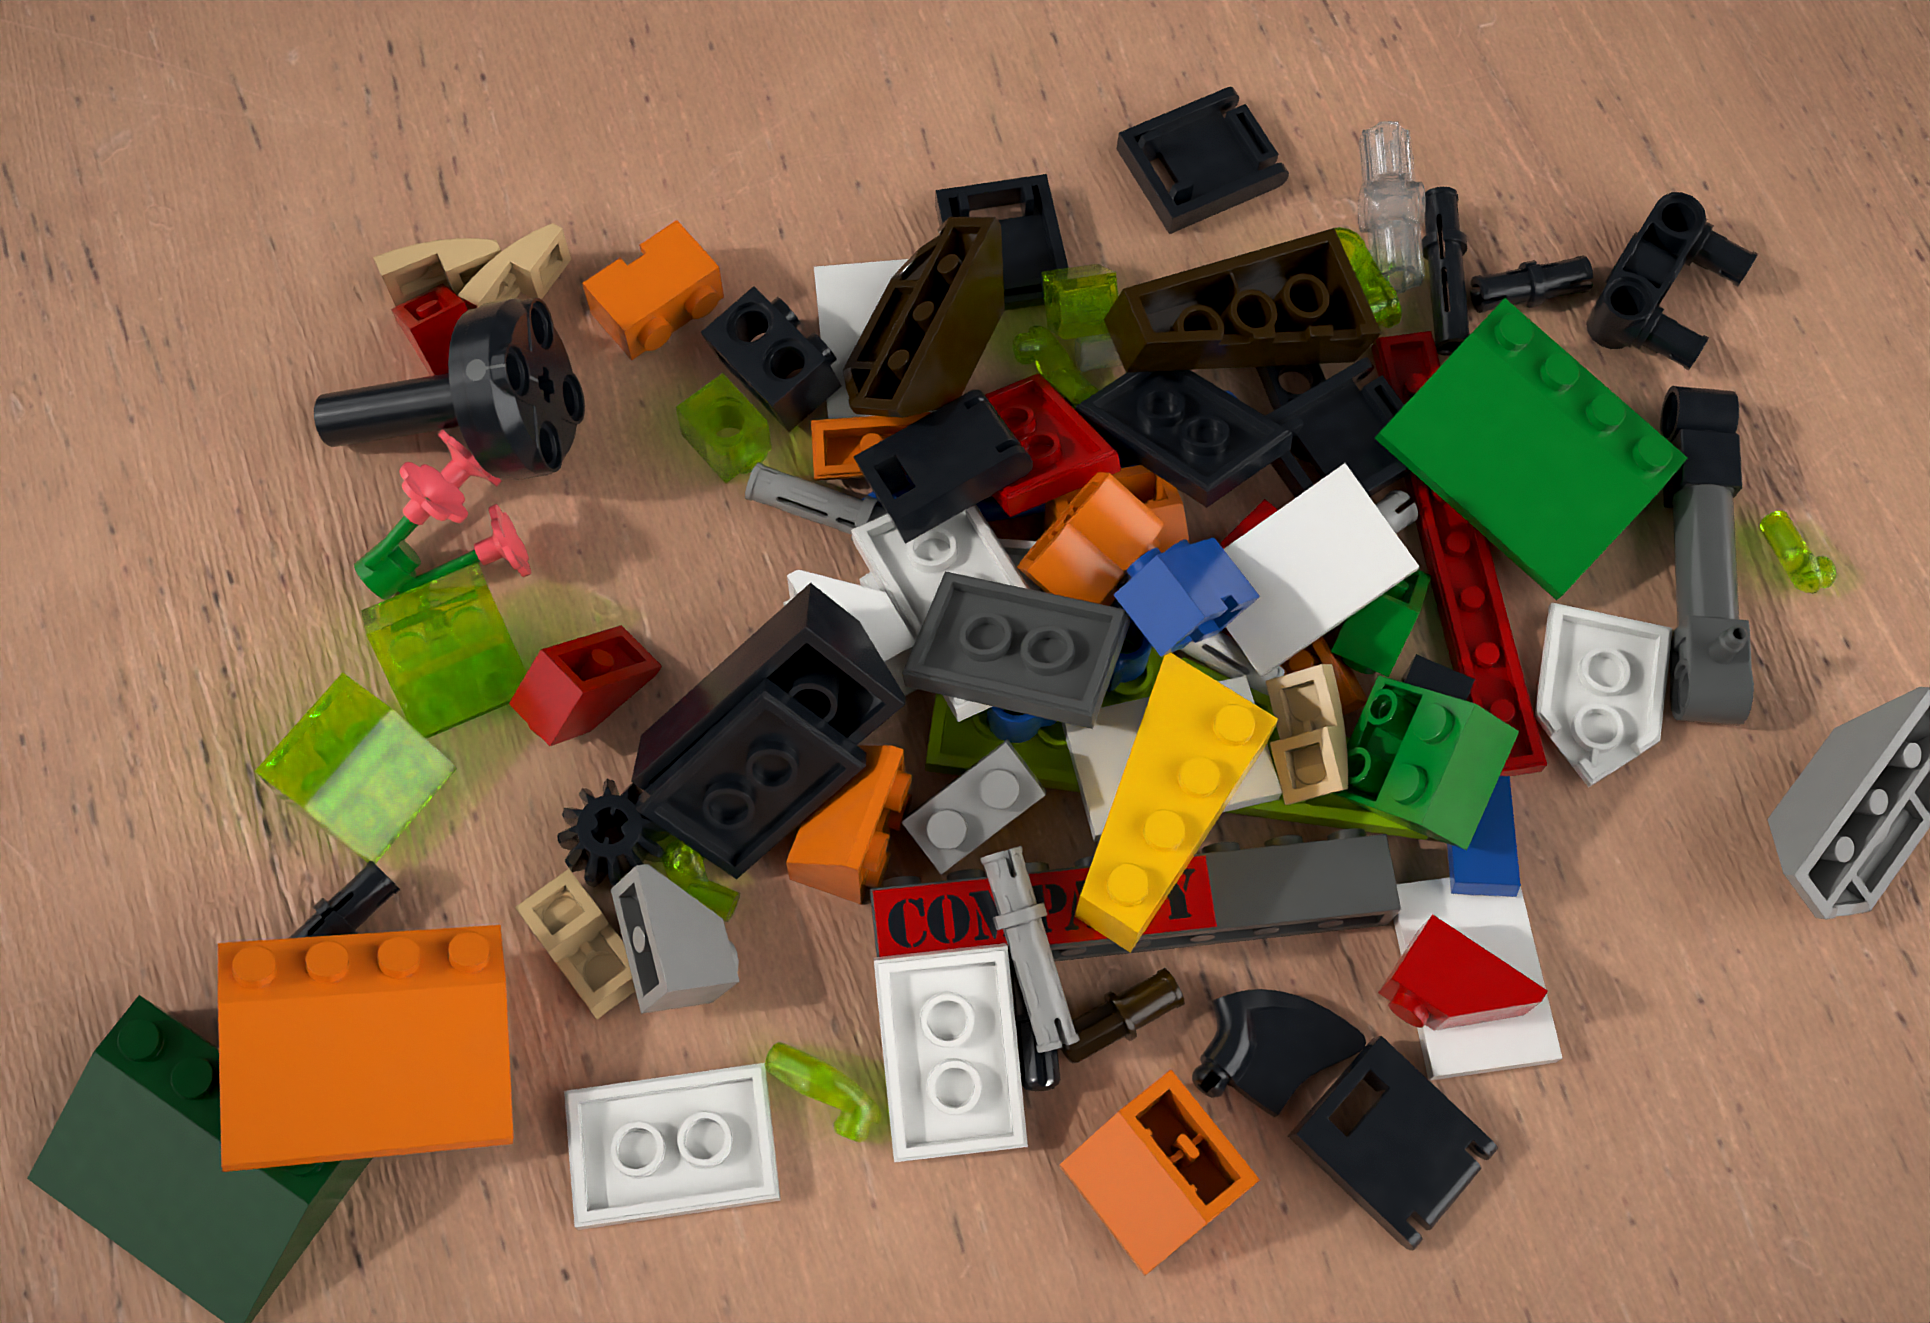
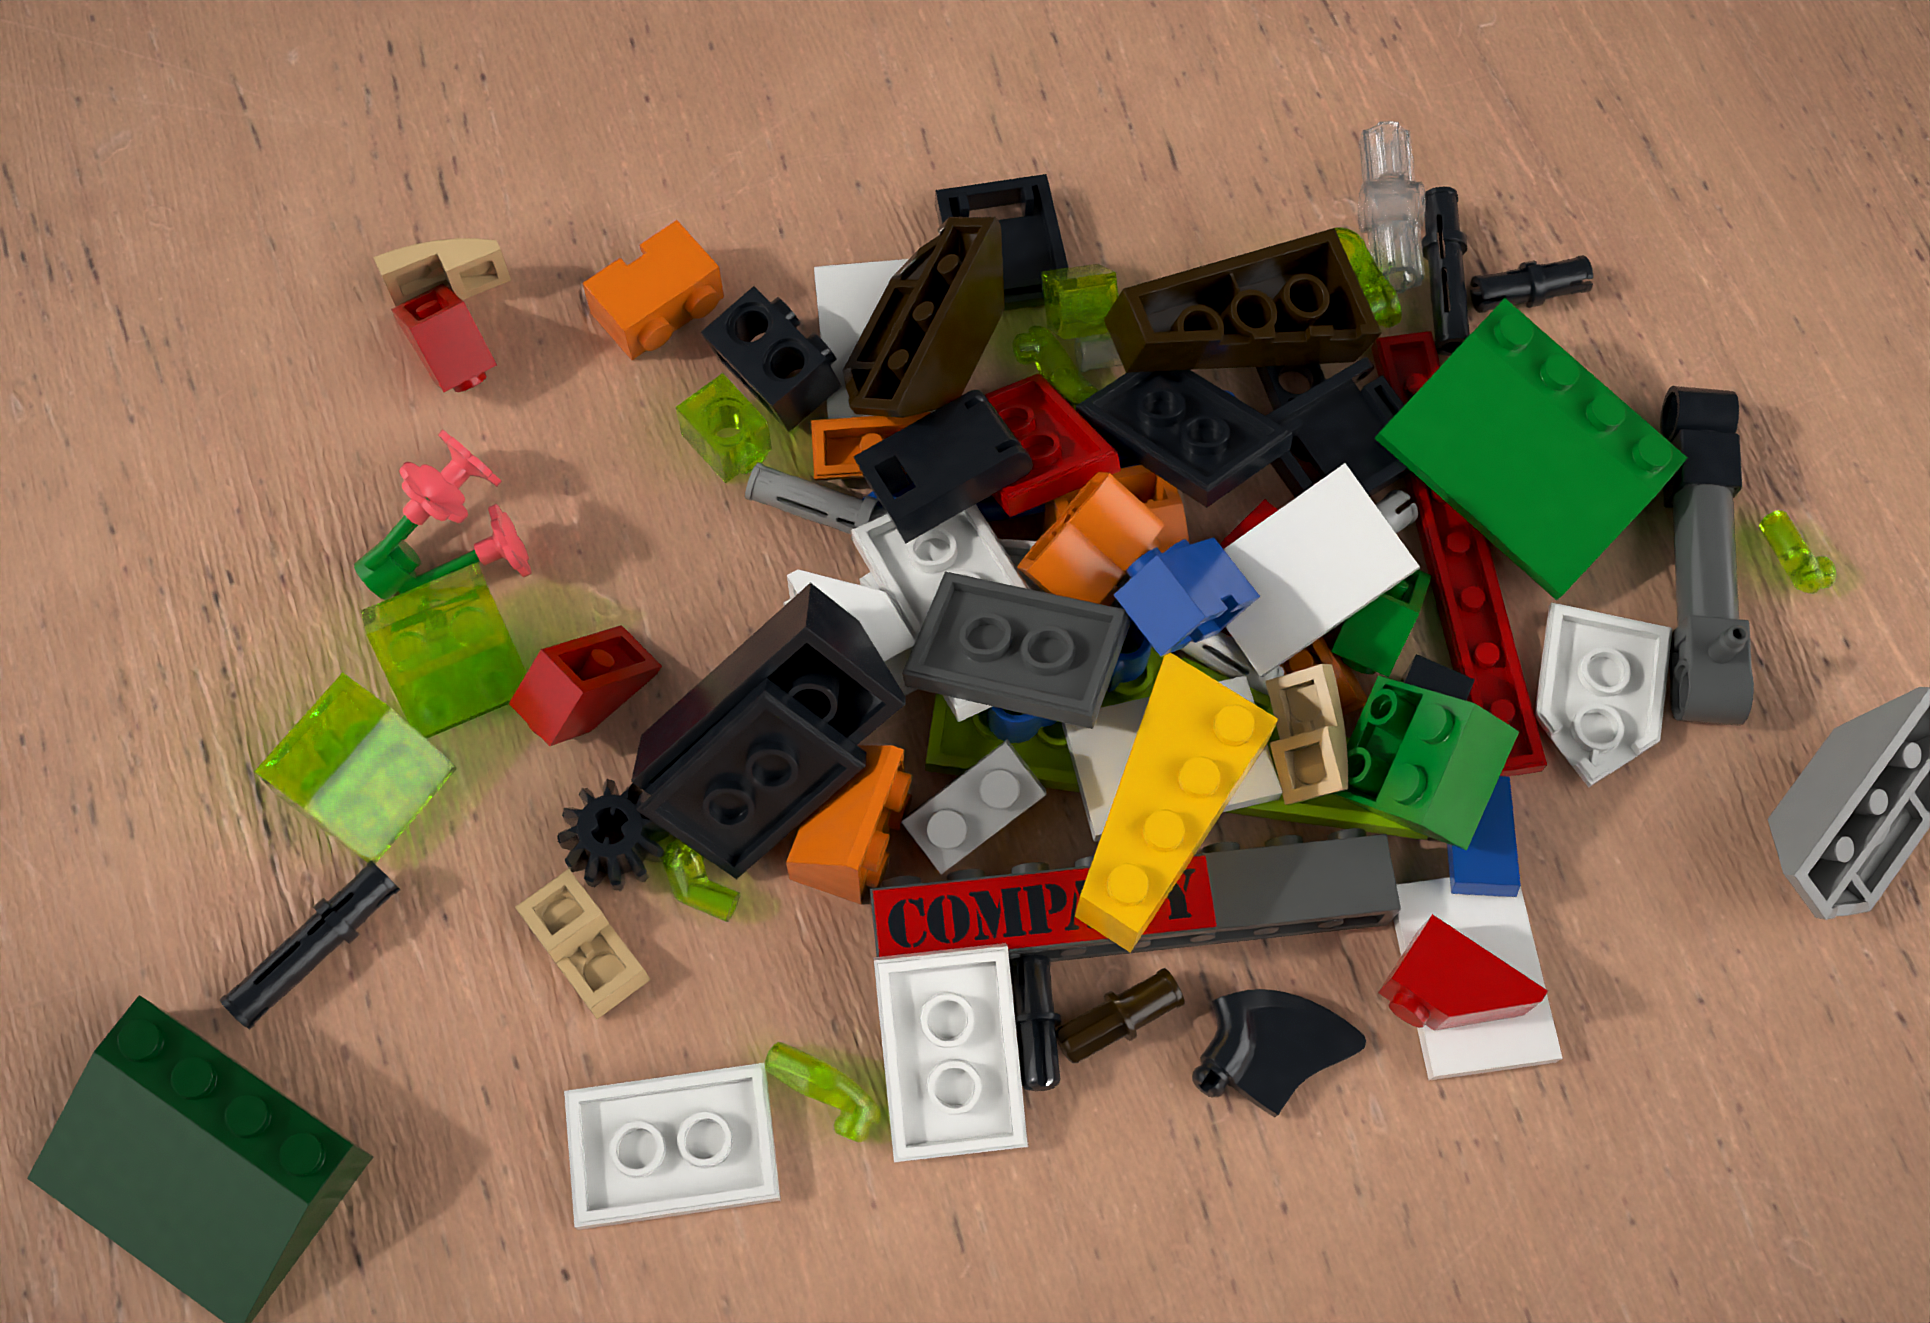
(362, 1046): orange slope -> none
(503, 388): black piece -> none
(524, 267): tan slope -> none
(672, 943): light grey slope -> none
(1029, 949): light grey pin -> none
(1158, 1172): orange slope -> none
(1207, 156): black container -> none
(1403, 1152): black container -> none
(1647, 268): black piece -> none

